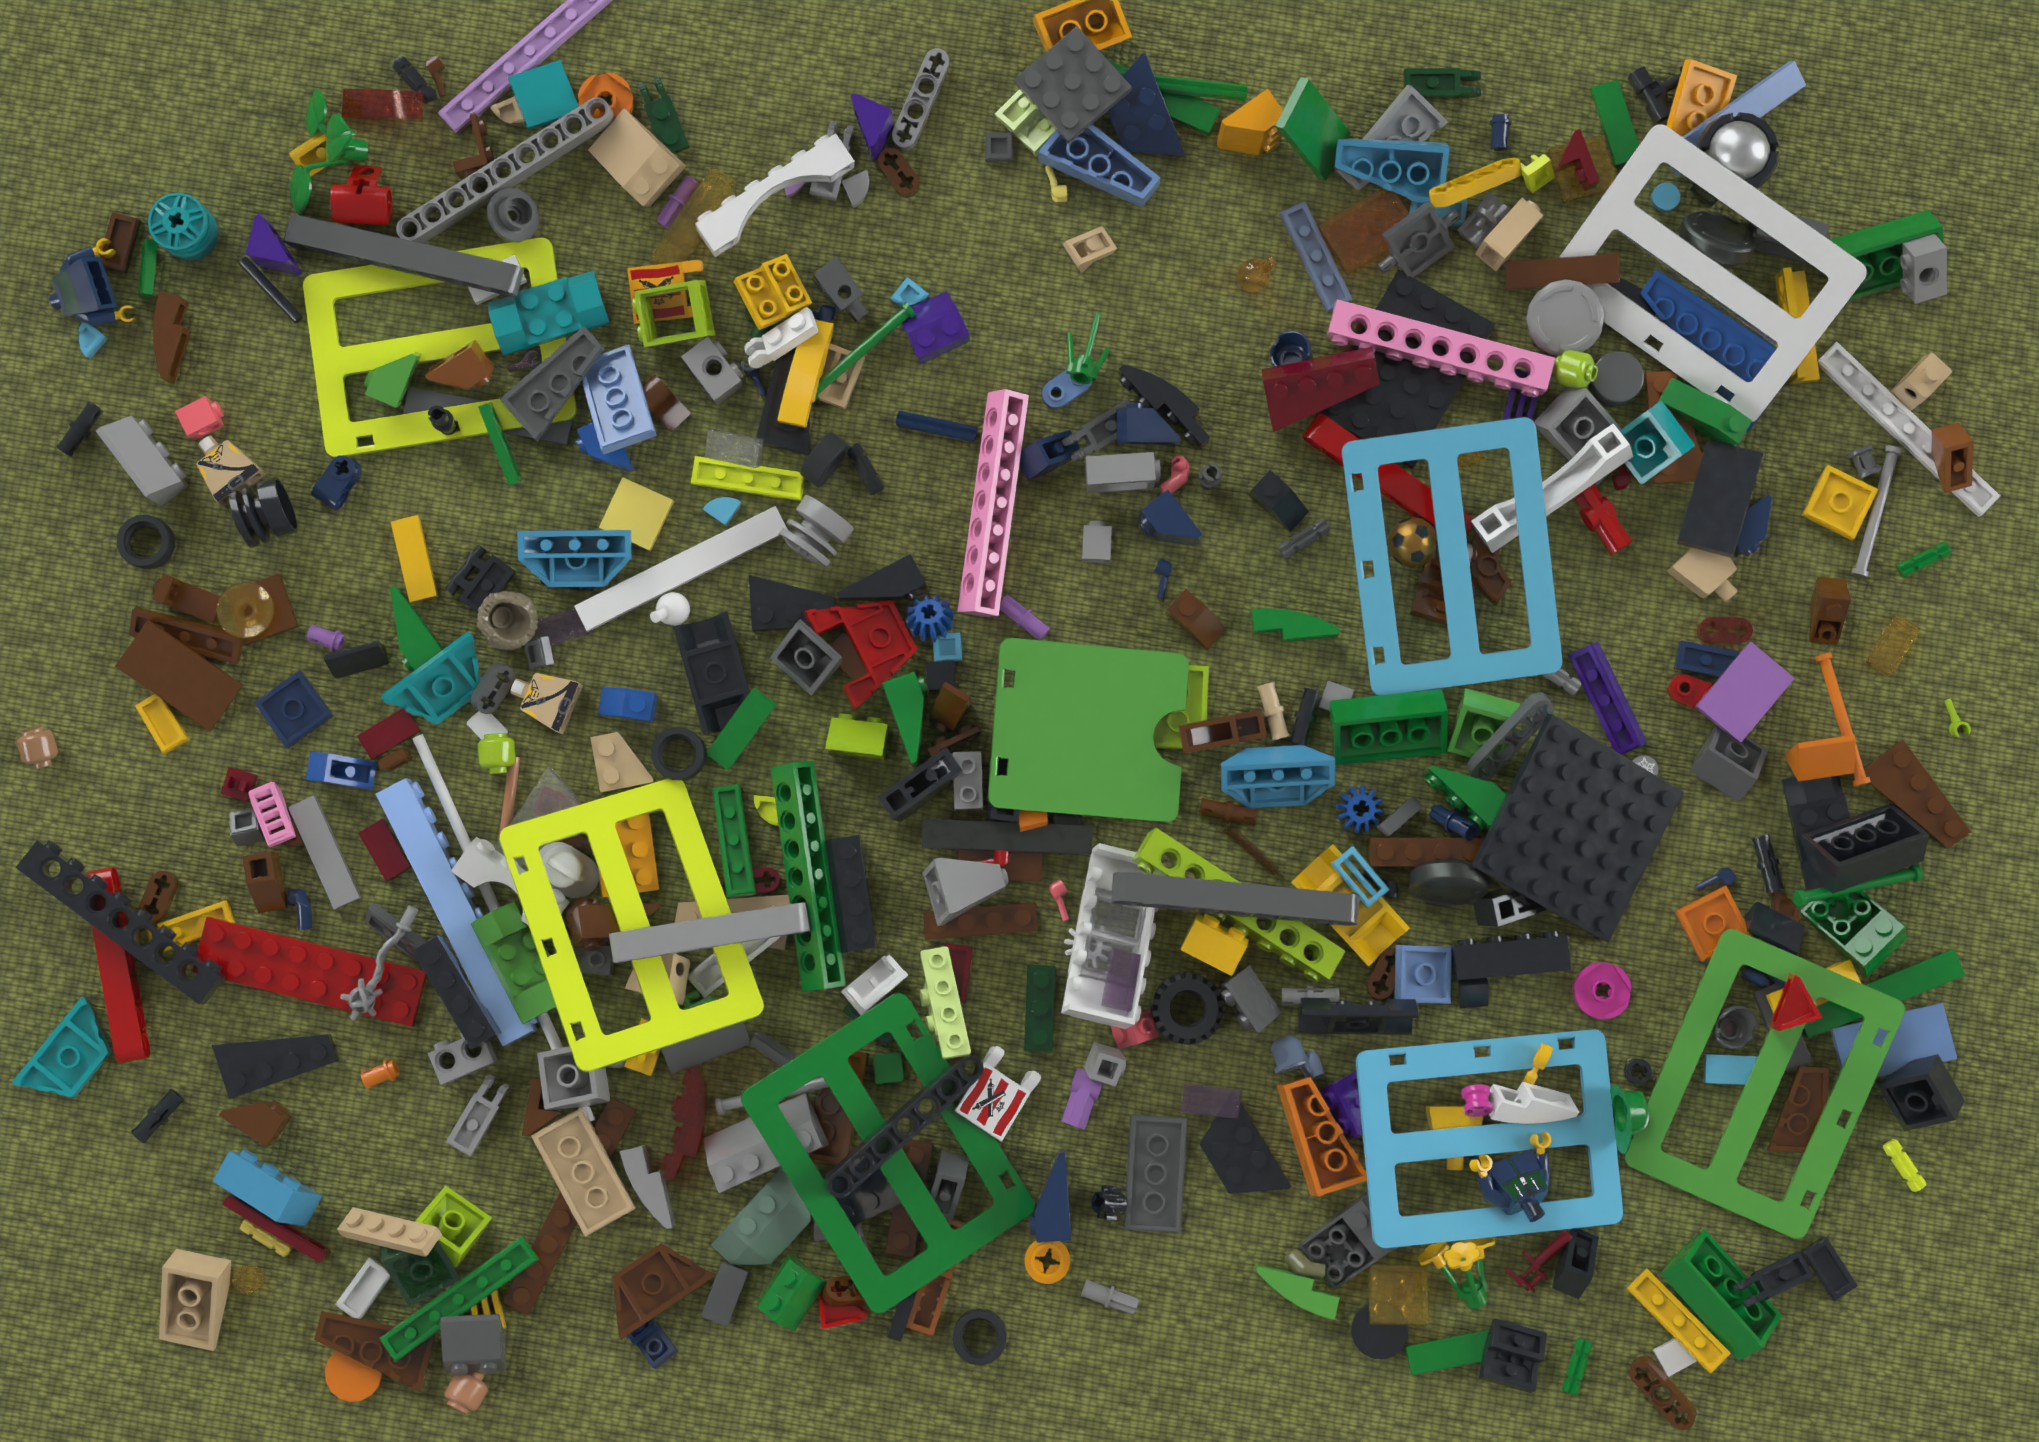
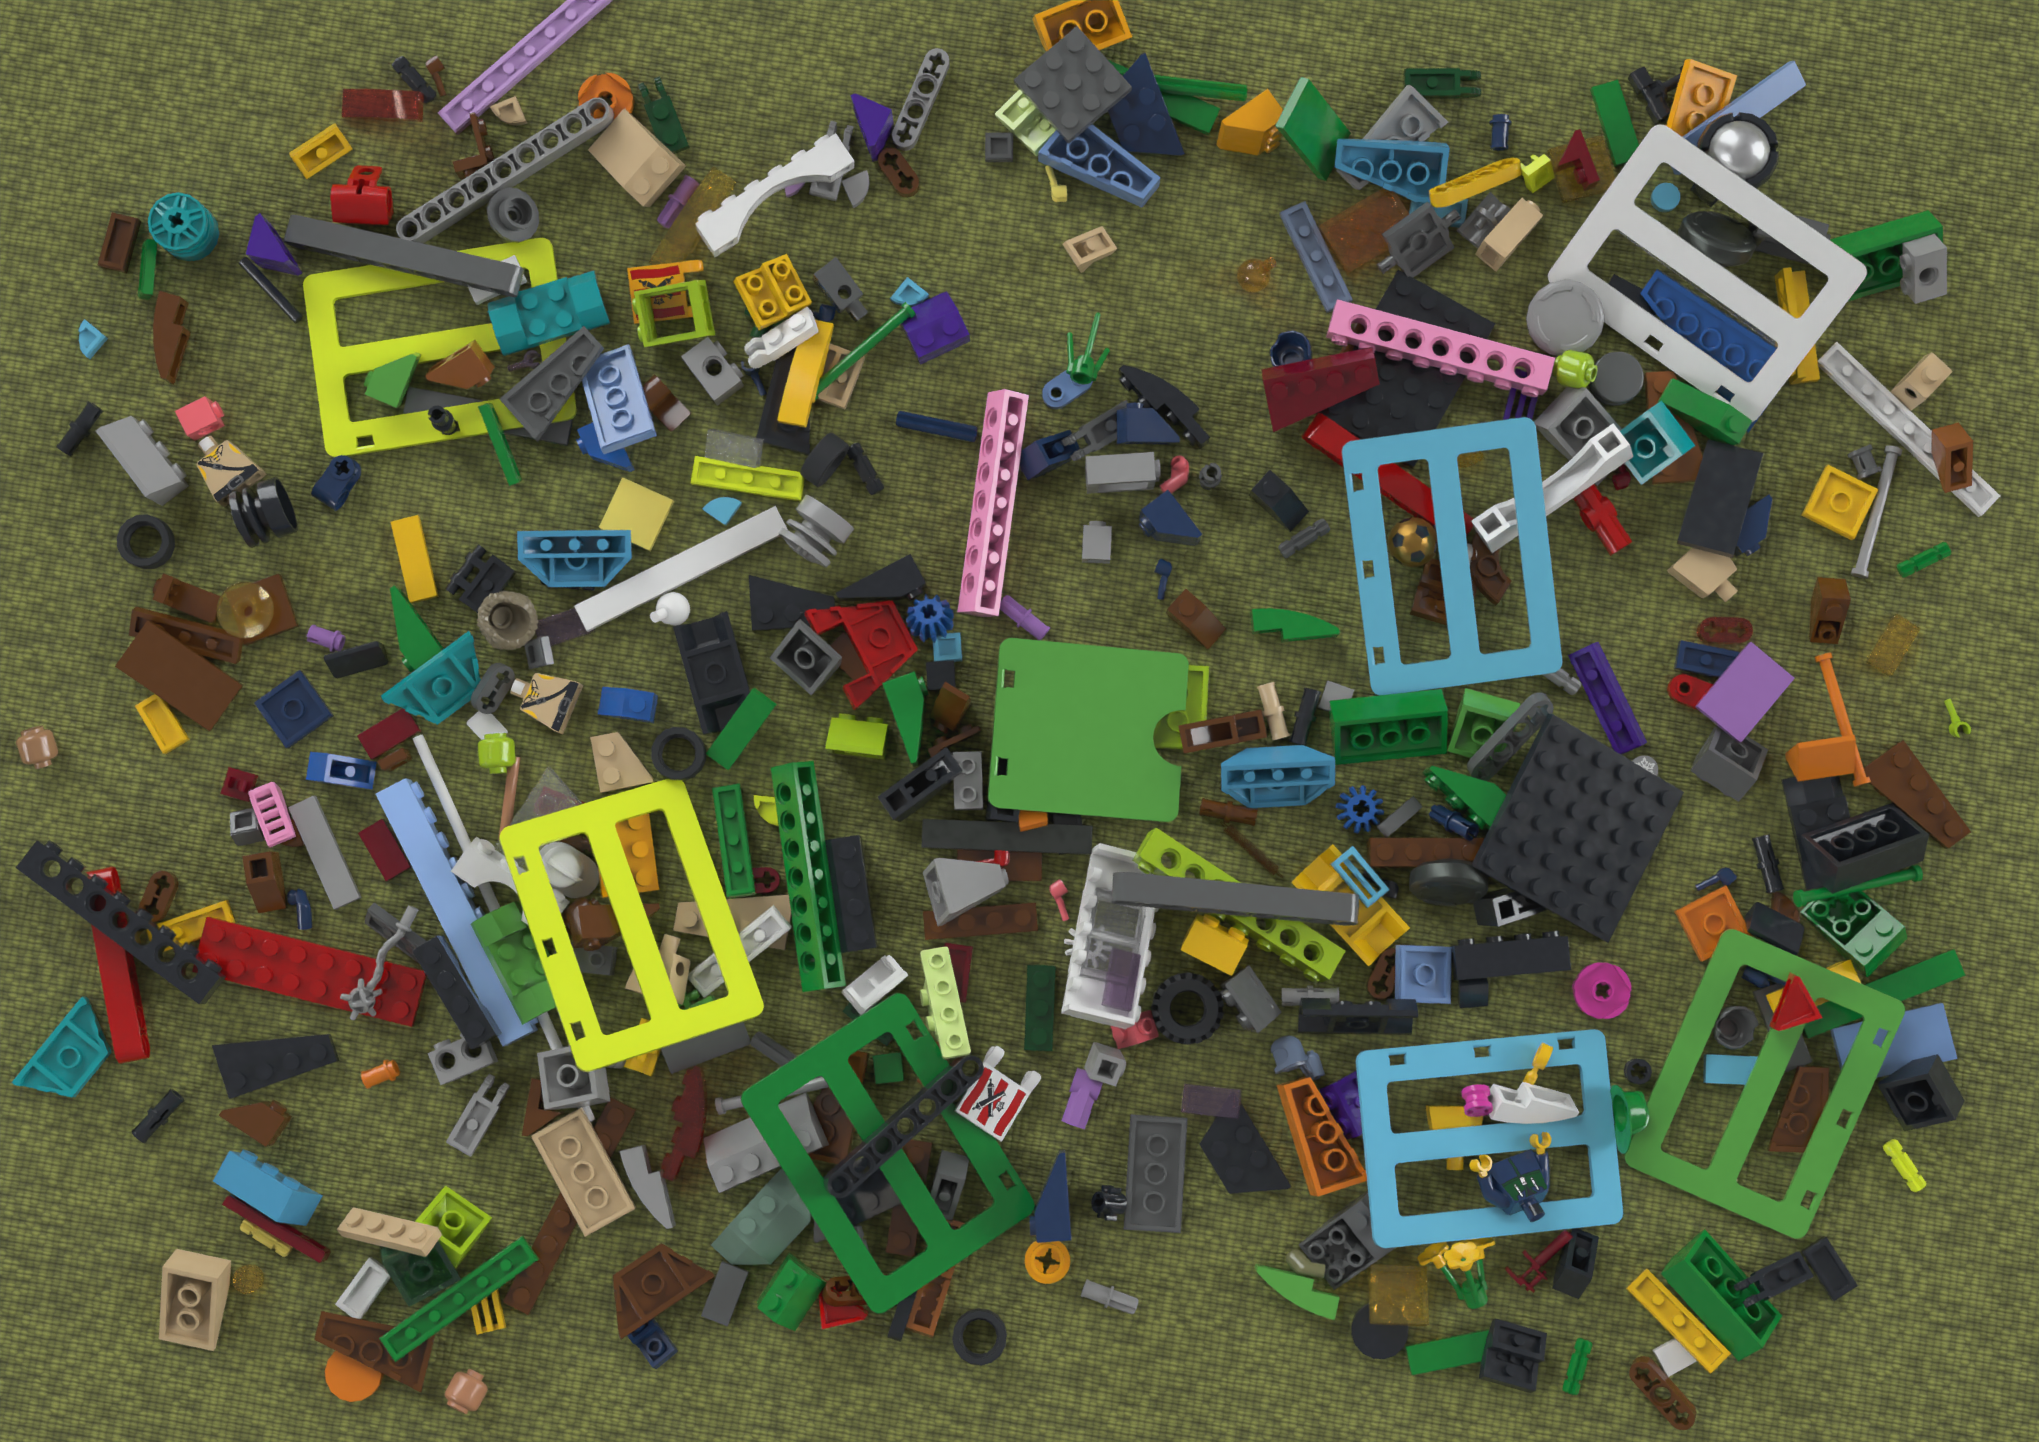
(85, 288): dark blue torso -> none
(338, 144): green plant -> none
(473, 1344): dark grey slope -> none
(543, 94): teal tile -> none
(709, 932): light grey beam -> none
(1541, 272): reddish brown tile -> none

